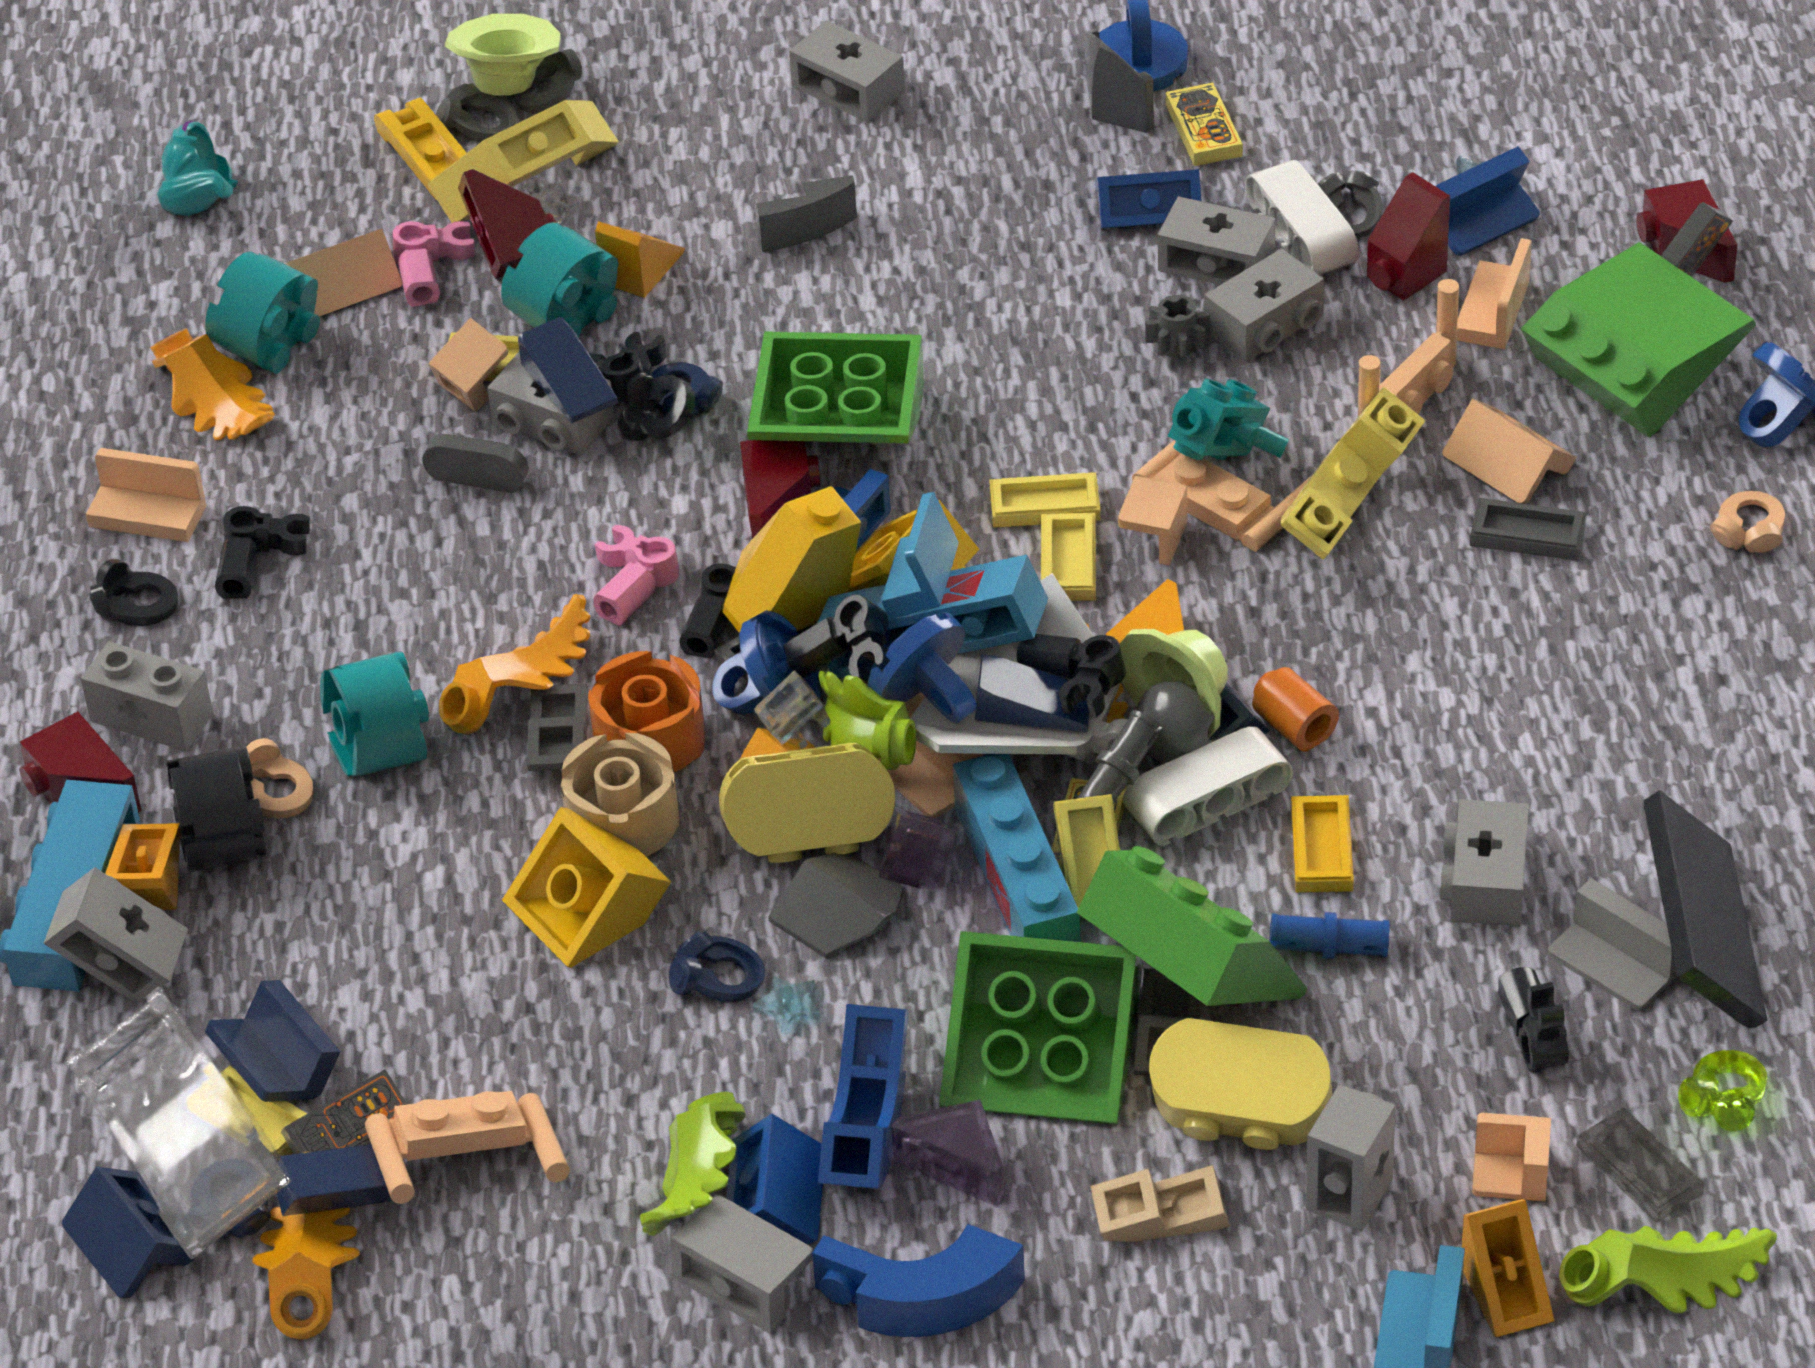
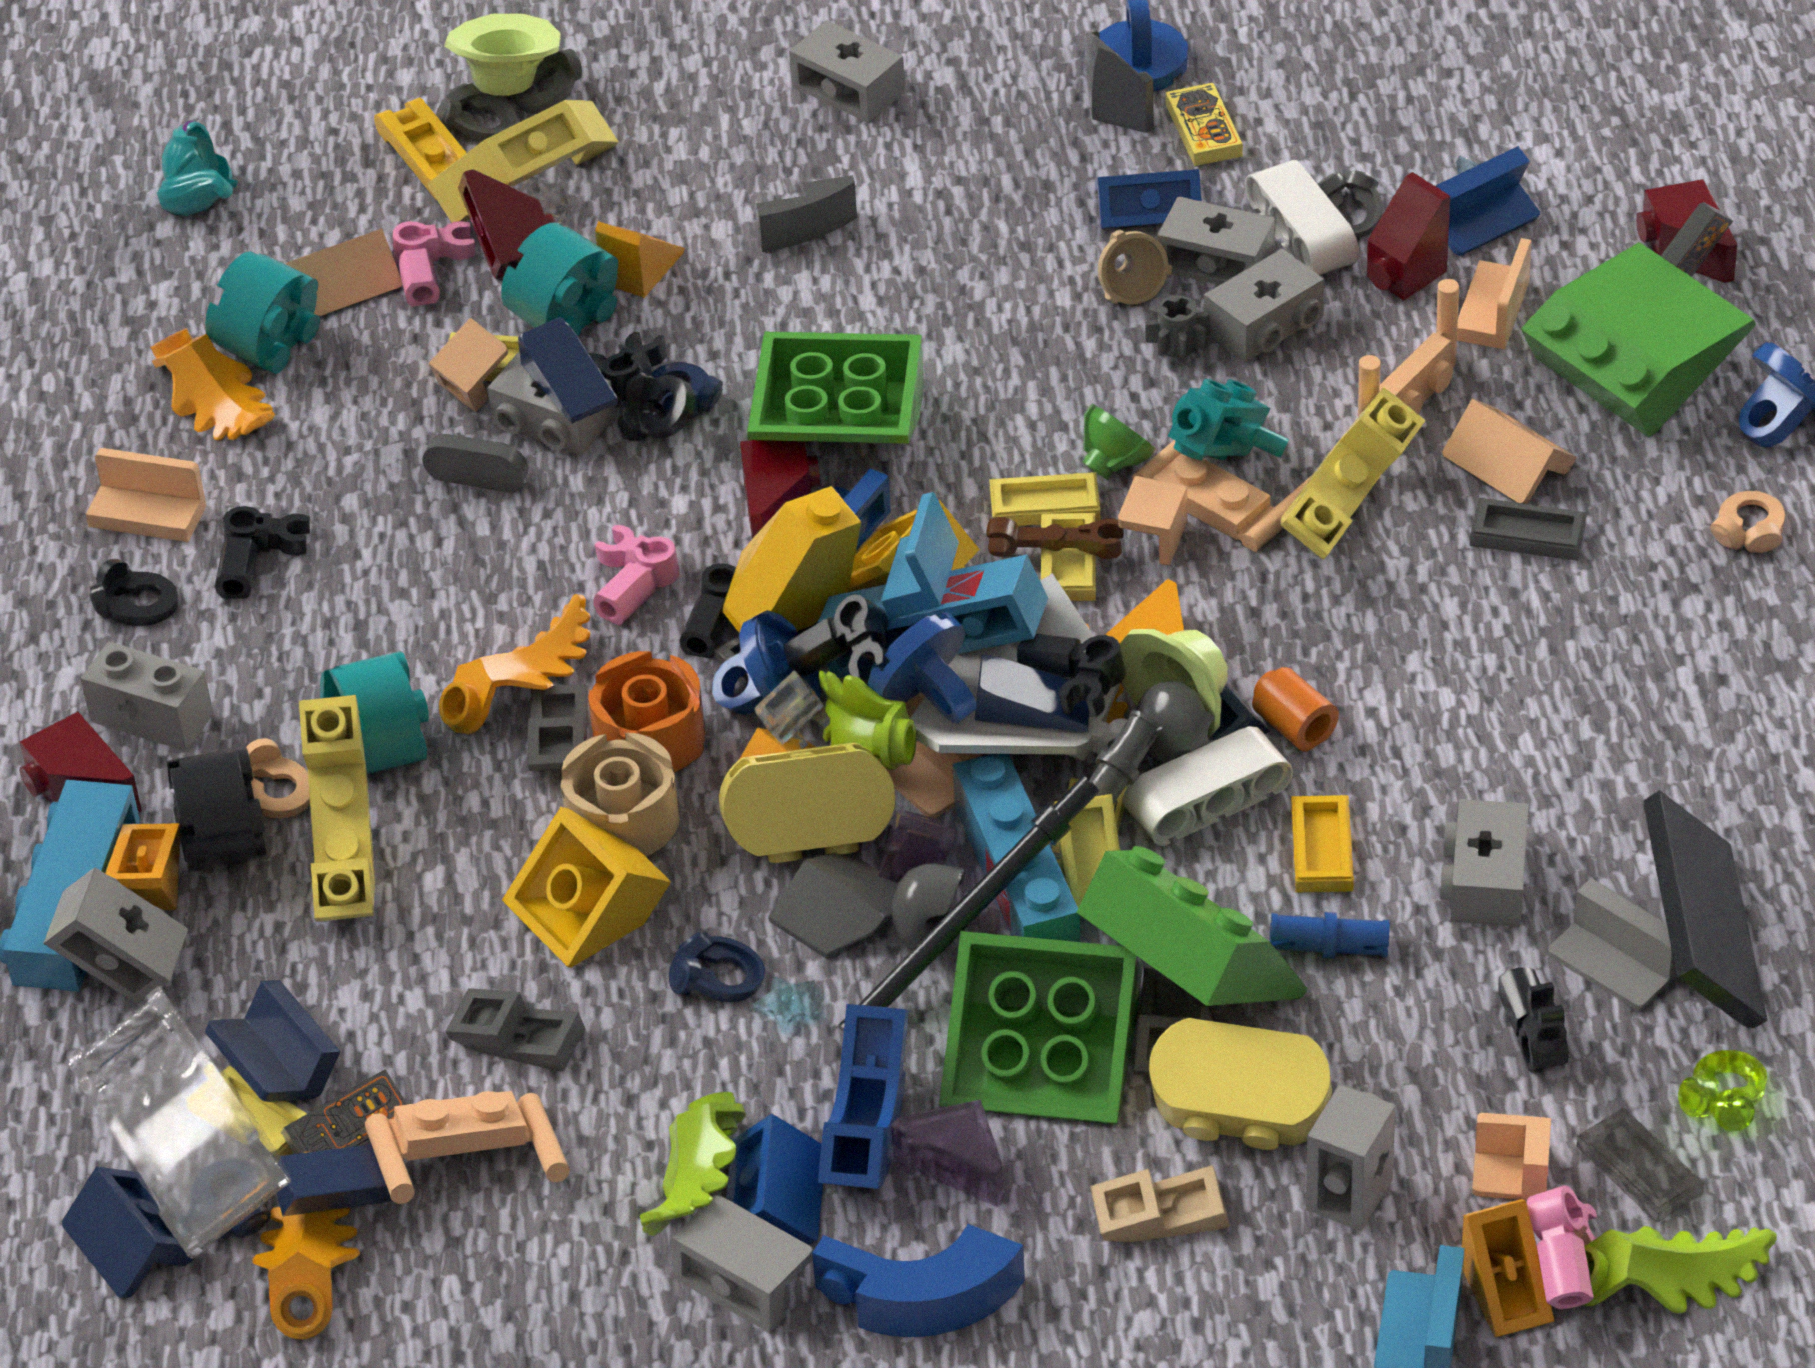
(339, 808): none -> light yellow slope
(504, 1027): none -> dark grey slope
(922, 898): none -> dark grey hair
(1048, 827): none -> black bar
(1090, 538): none -> reddish brown piece
(1111, 443): none -> bright green piece
(1142, 271): none -> tan piece
(1563, 1231): none -> bright pink bar

